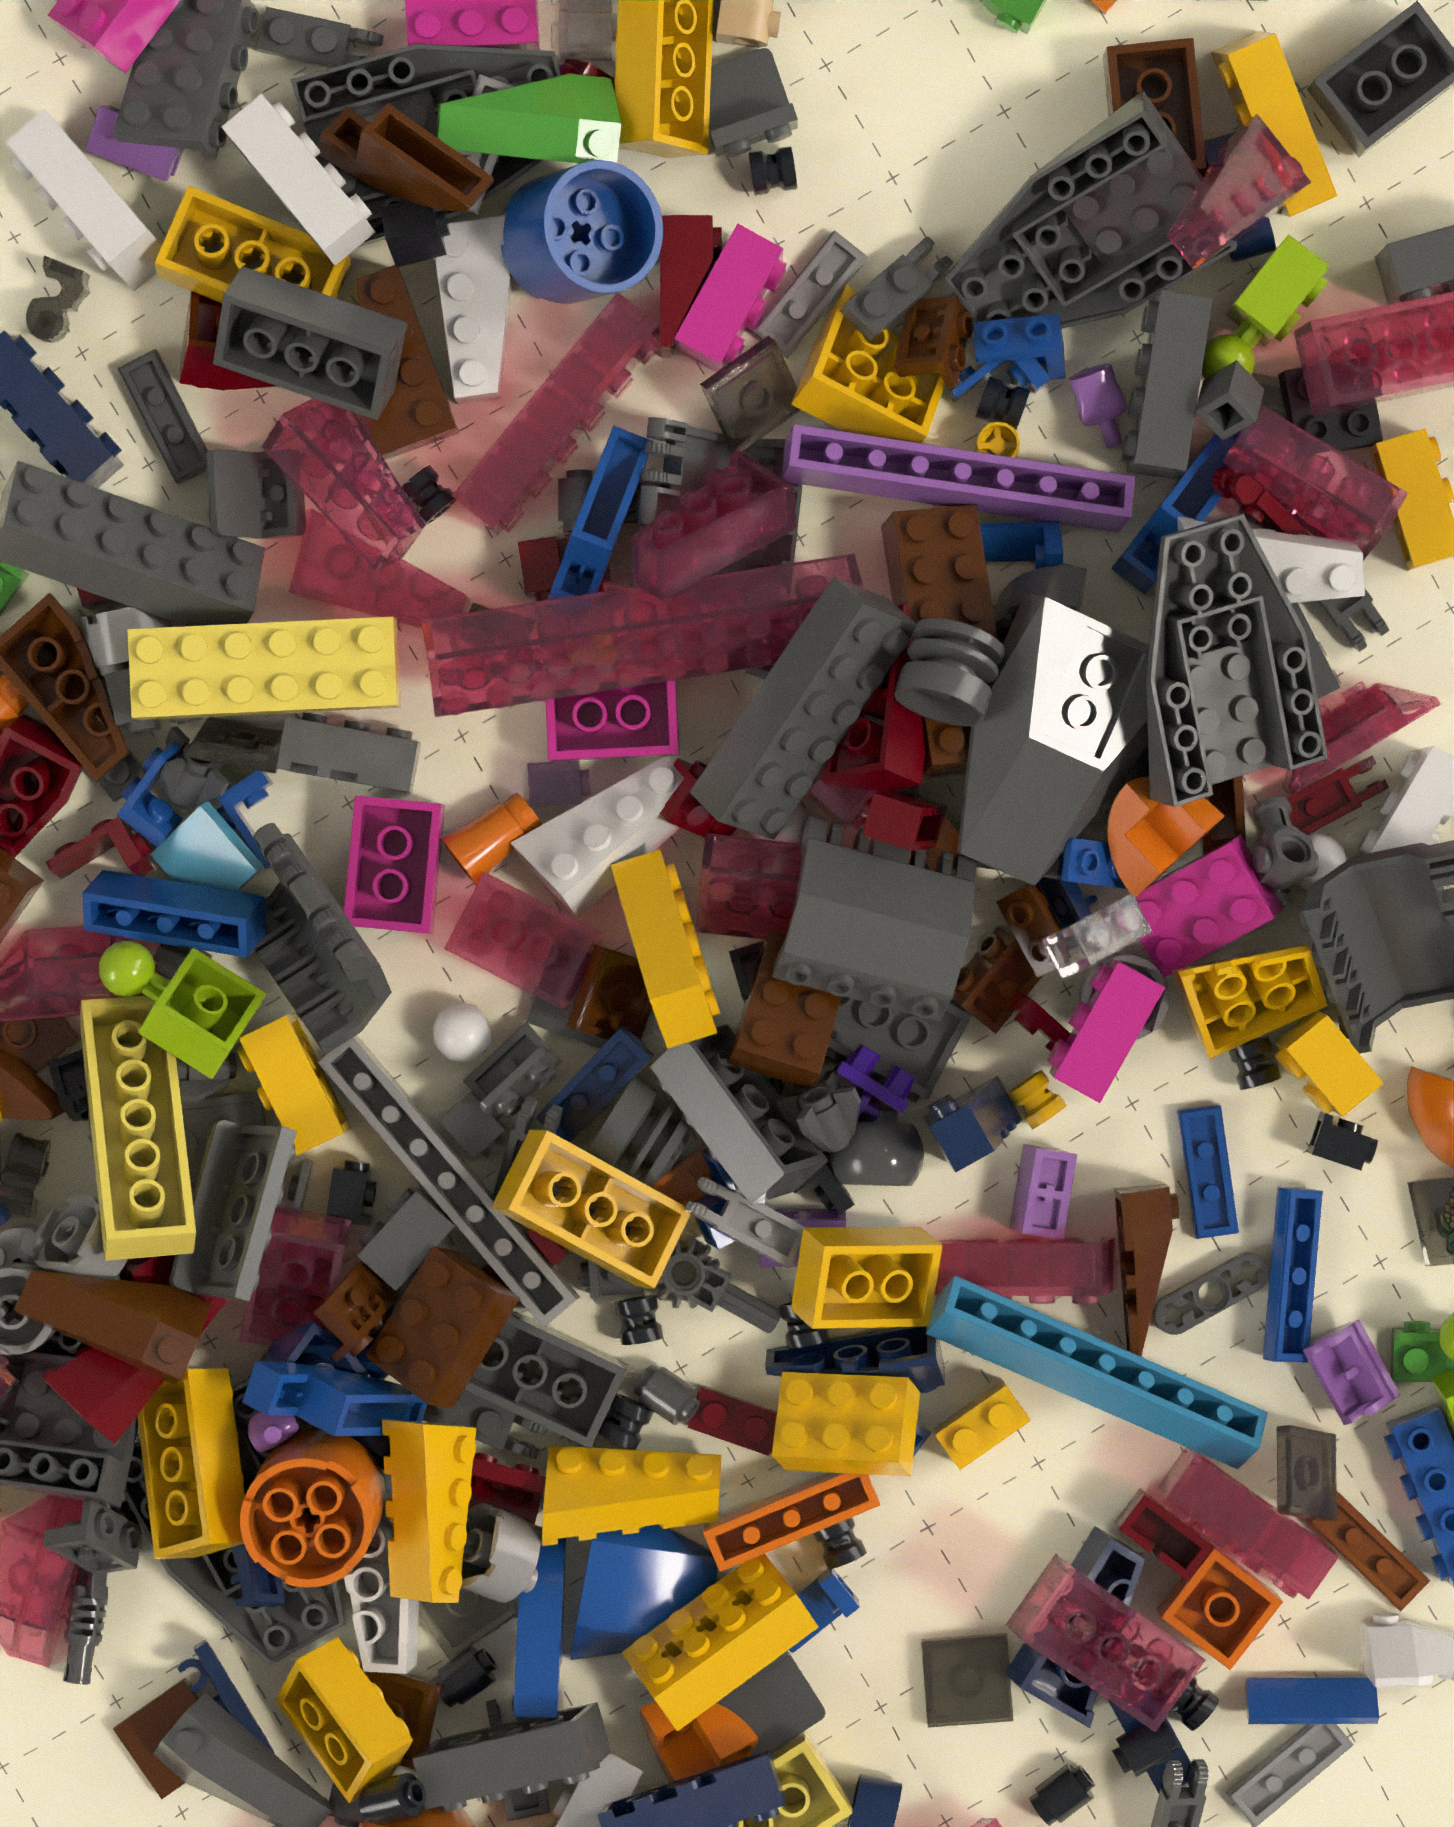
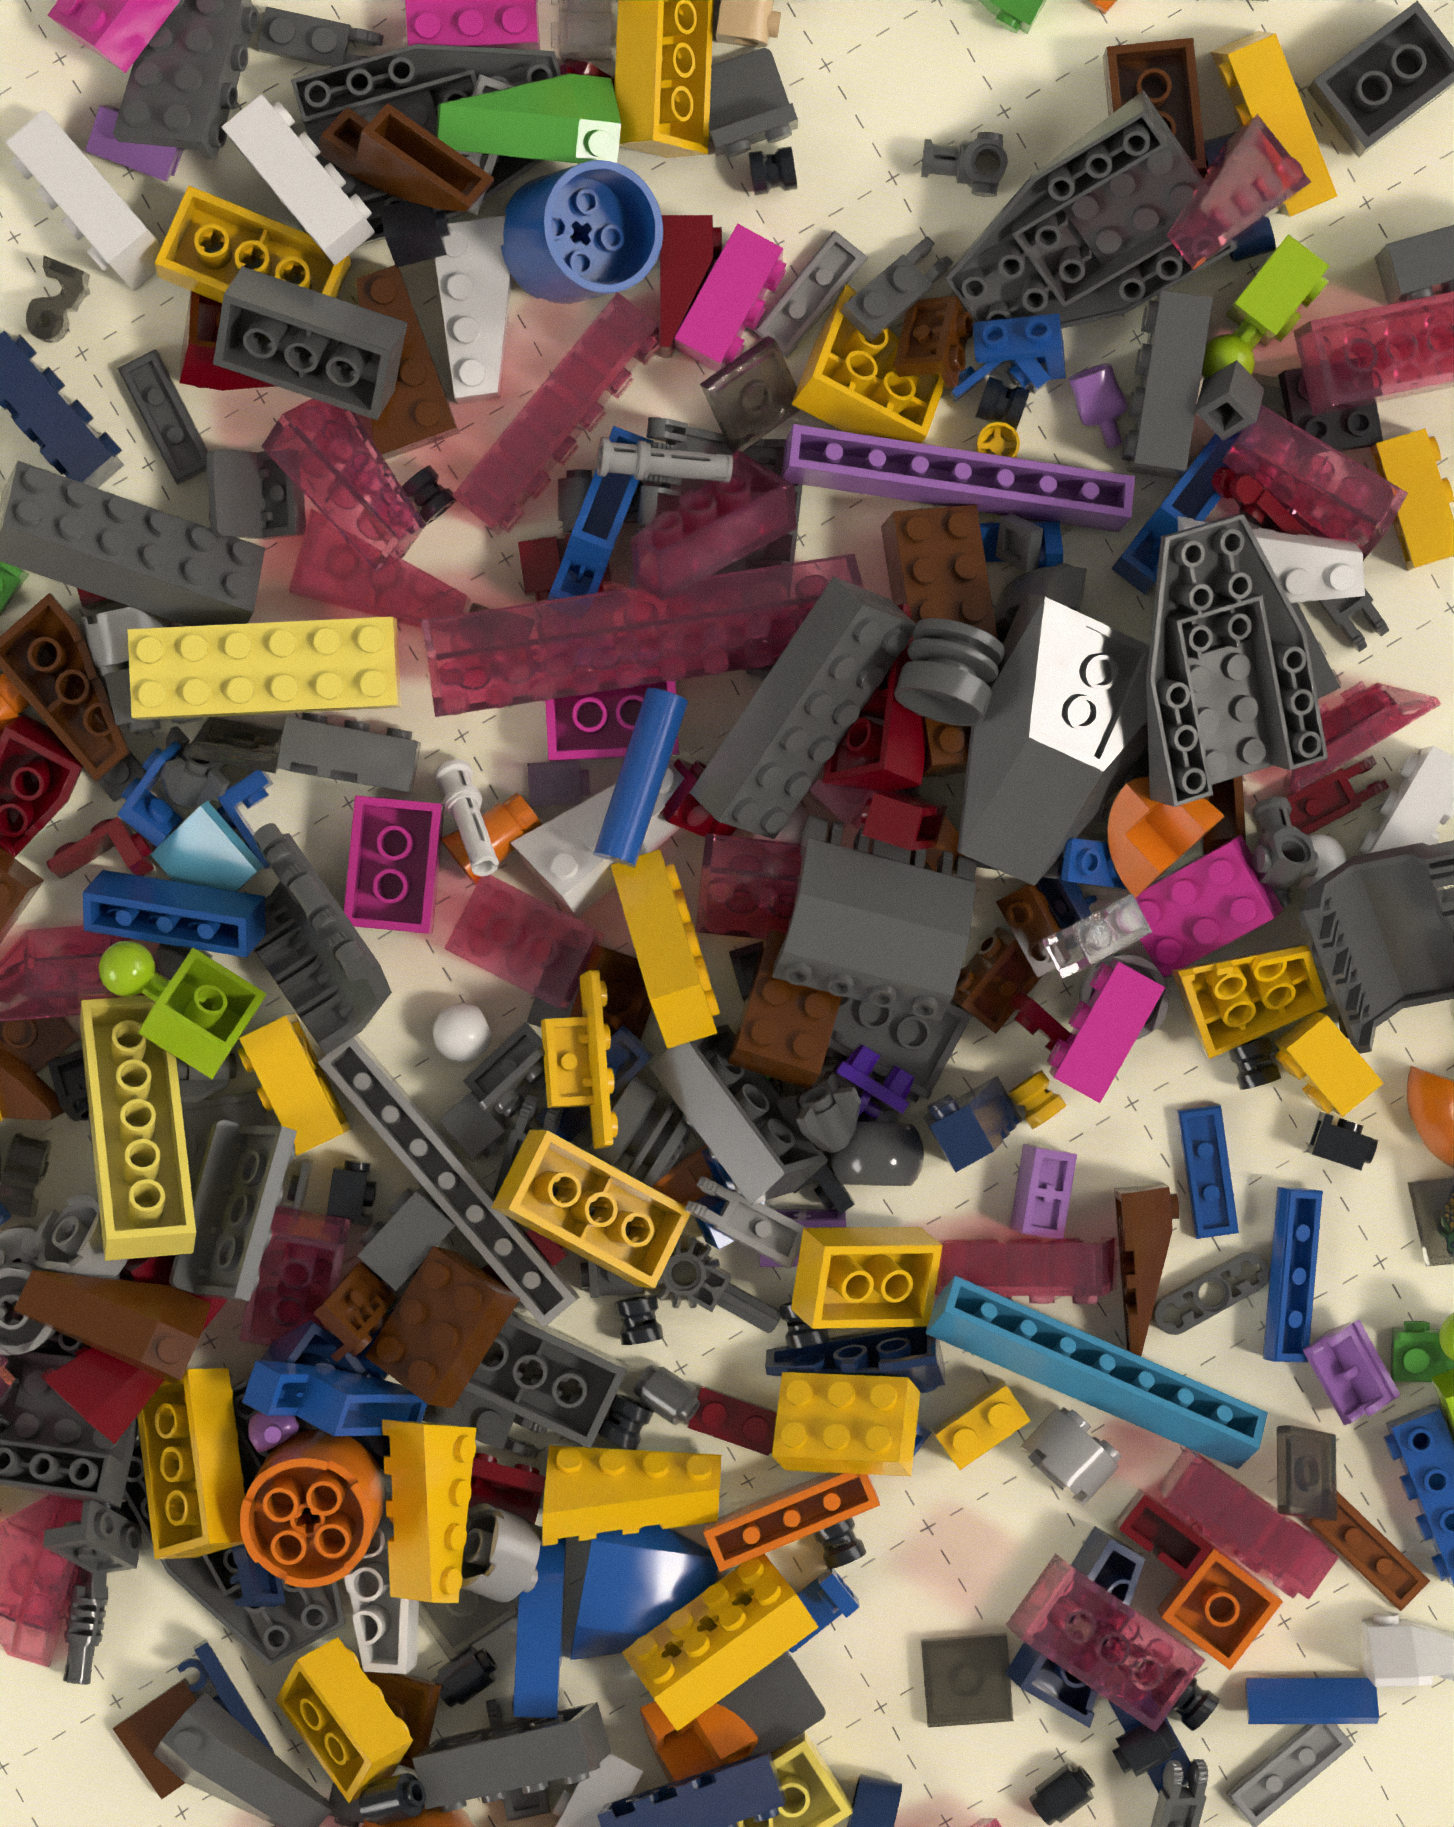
(463, 803): none -> white pin
(578, 1062): none -> yellow bracket
(641, 777): none -> blue brick
(643, 460): none -> light grey pin
(961, 159): none -> dark grey connector
(1019, 542): none -> dark grey tile
(1070, 1455): none -> light grey brick

